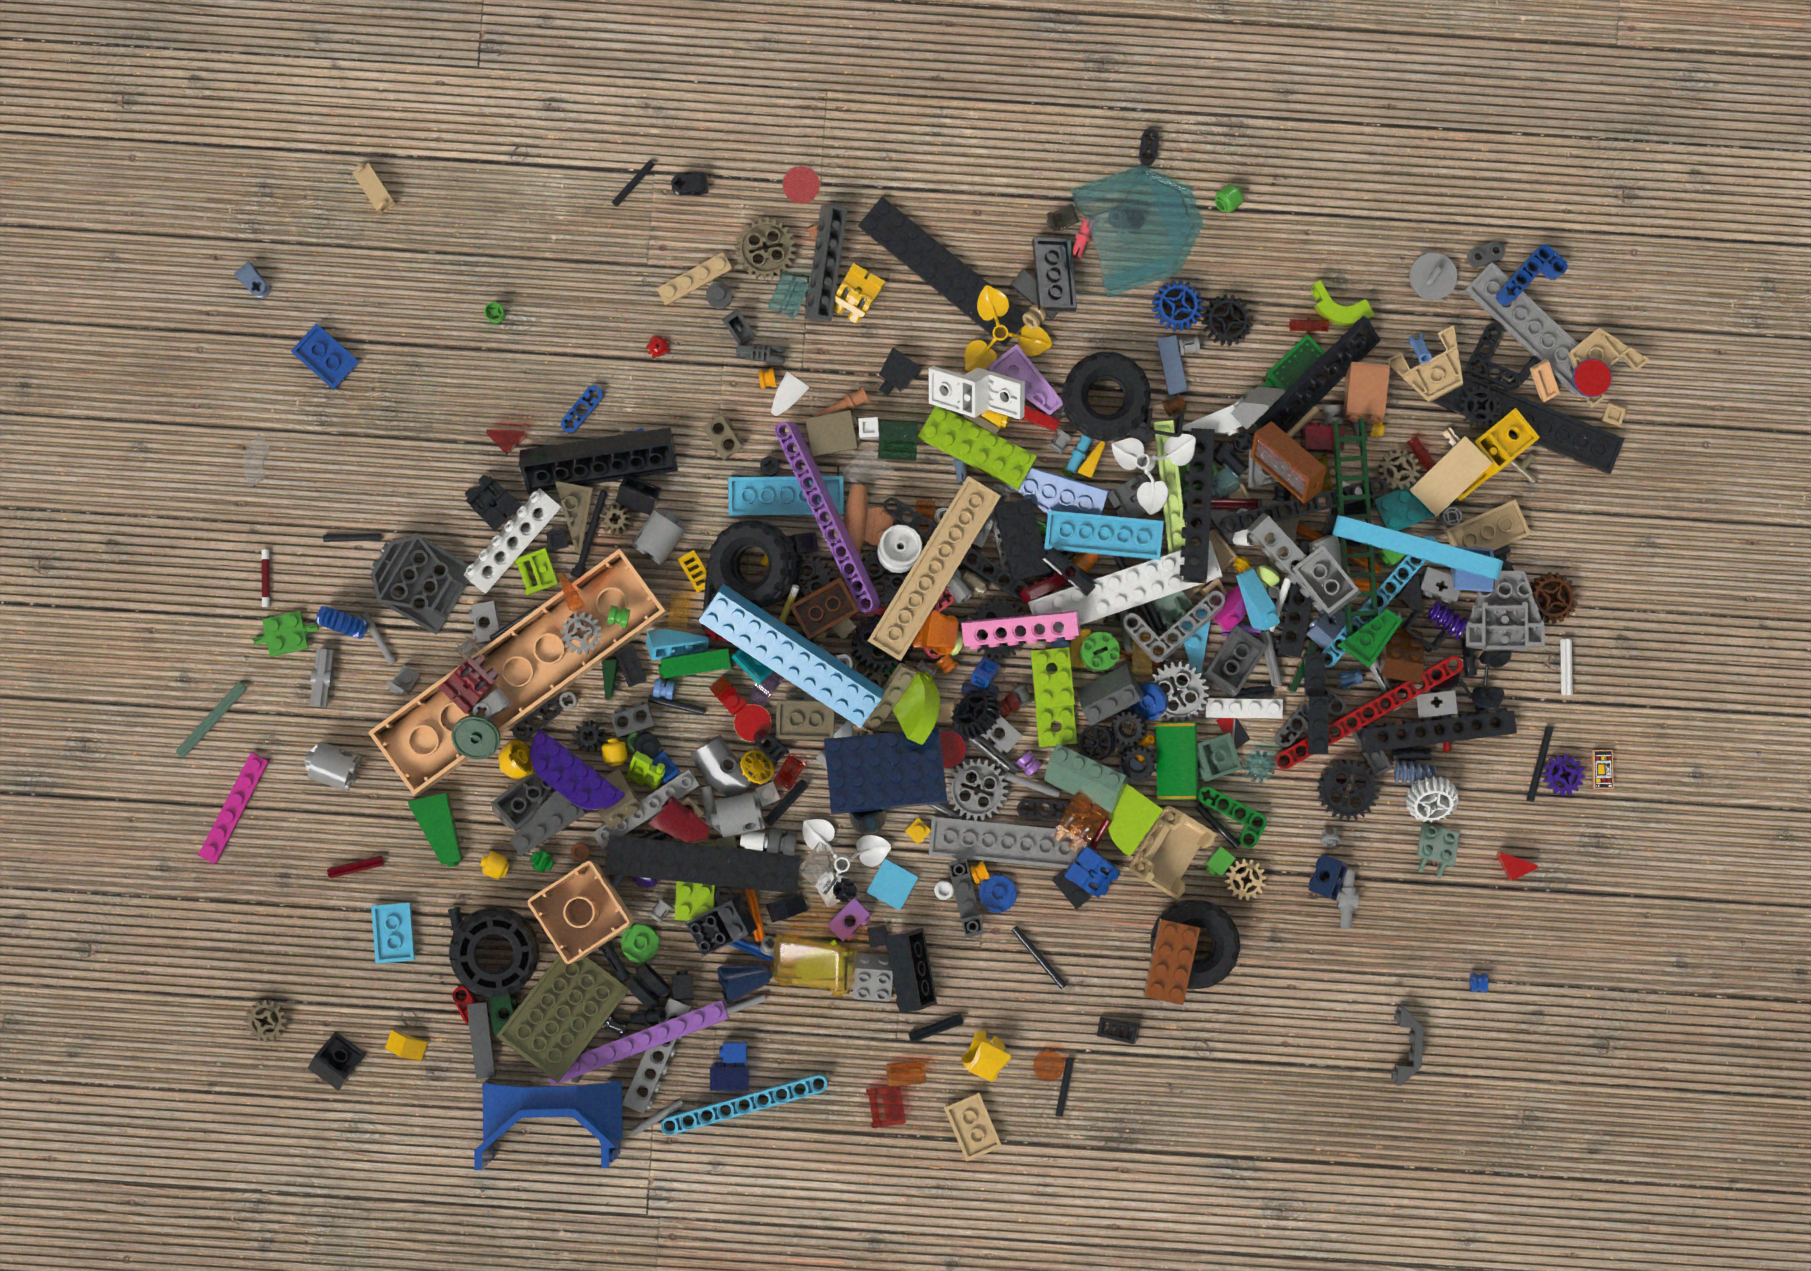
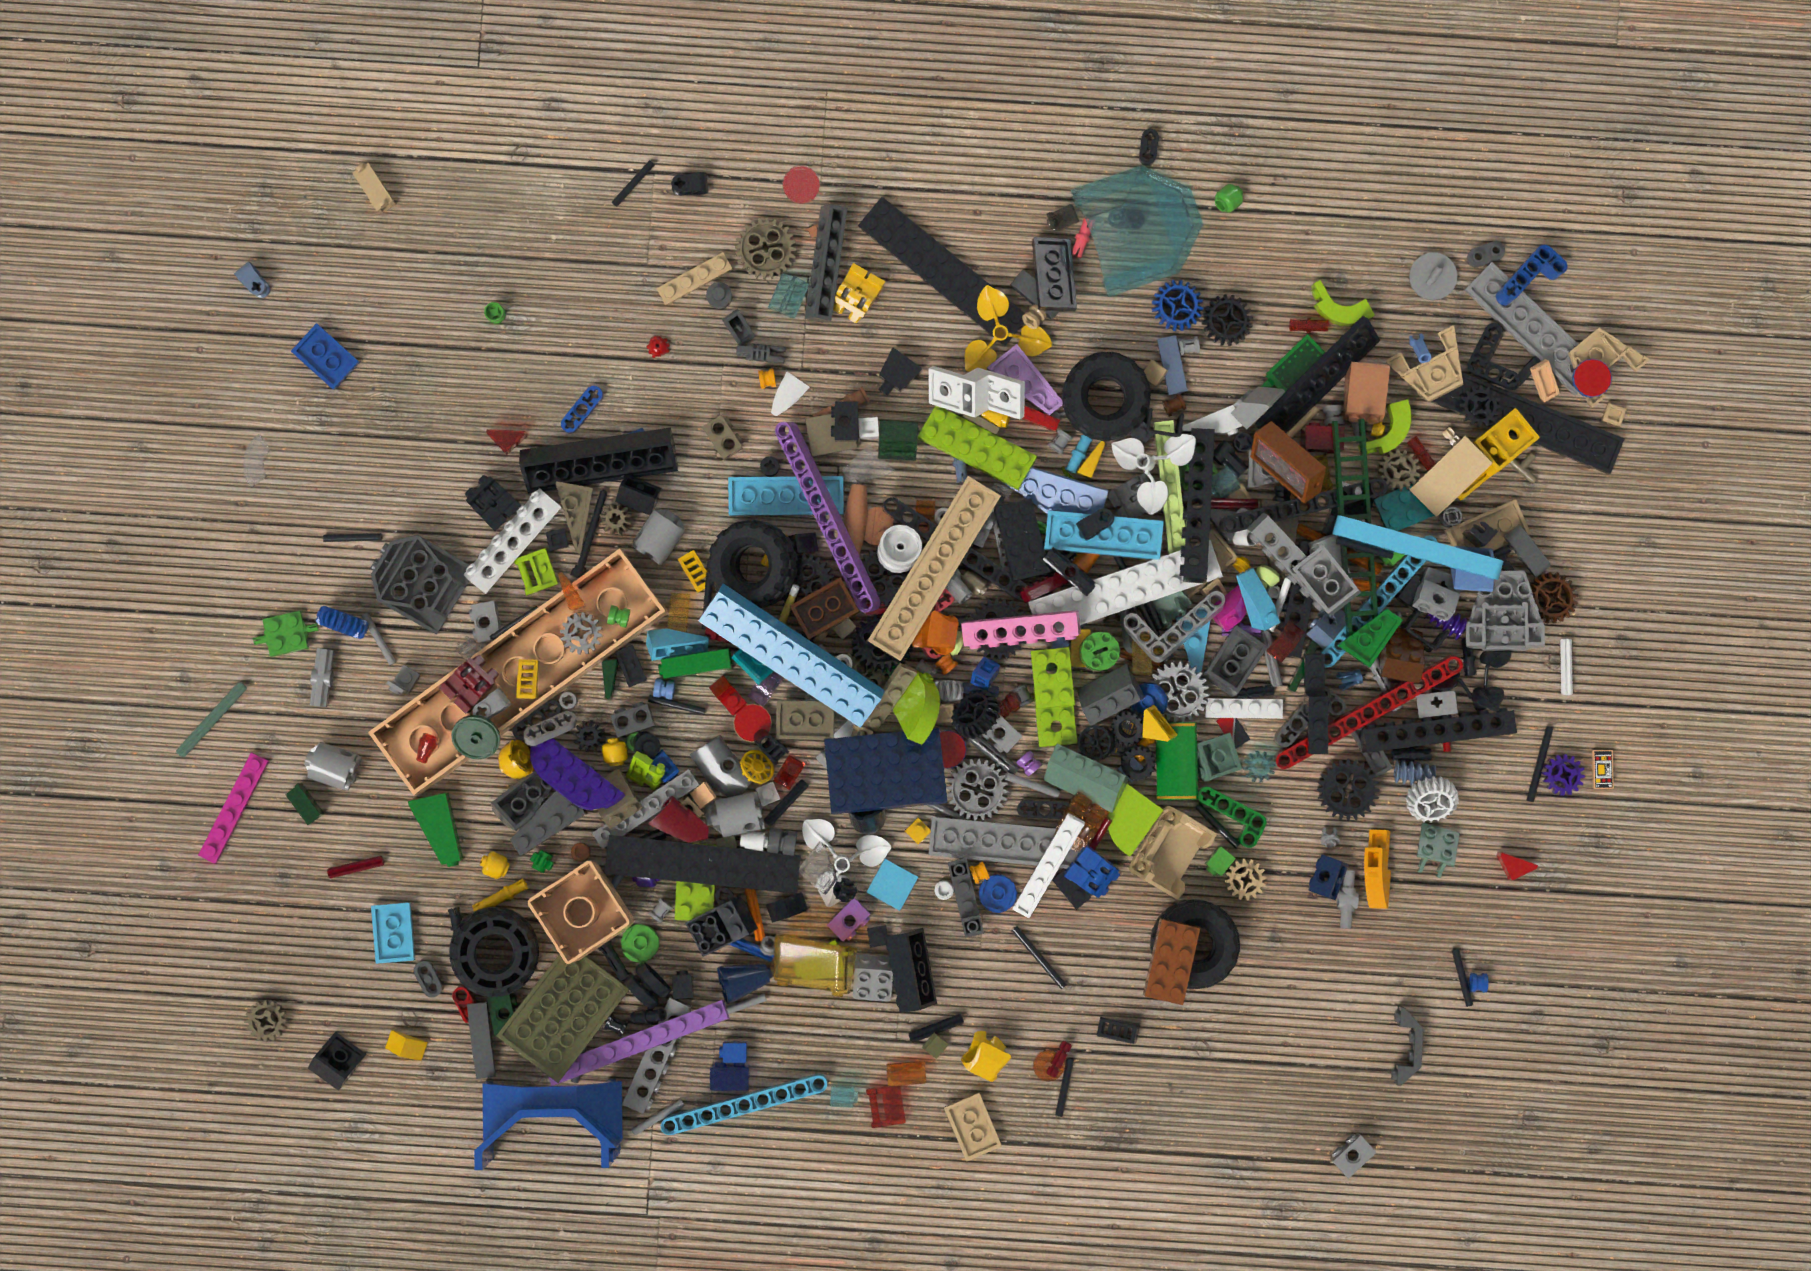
(265, 579): dark red bar -> none
(304, 803): none -> dark green panel
(426, 746): none -> clear red cone
(427, 979): none -> dark grey plate
(506, 893): none -> yellow pin
(526, 695): none -> yellow slope
(552, 721): none -> light grey beam
(703, 795): none -> light nougat tile
(843, 1096): none -> clear light blue brick
(847, 433): none -> black brick
(935, 1045): none -> olive tile
(950, 690): none -> light grey gear
(1048, 865): none -> white tile
(1058, 1059): none -> dark red axle
(1092, 526): none -> black piece
(1155, 372): none -> tan tile
(1156, 726): none -> yellow slope
(1285, 641): none -> clear red slope
(1363, 1154): none -> light grey brick
(1364, 547): none -> black bar
(1376, 869): none -> light orange slope
(1399, 427): none -> lime arch
(1446, 600): none -> light grey brick
(1462, 977): none -> black bar
(1478, 536): none -> black hinge
(1527, 551): none -> dark grey beam

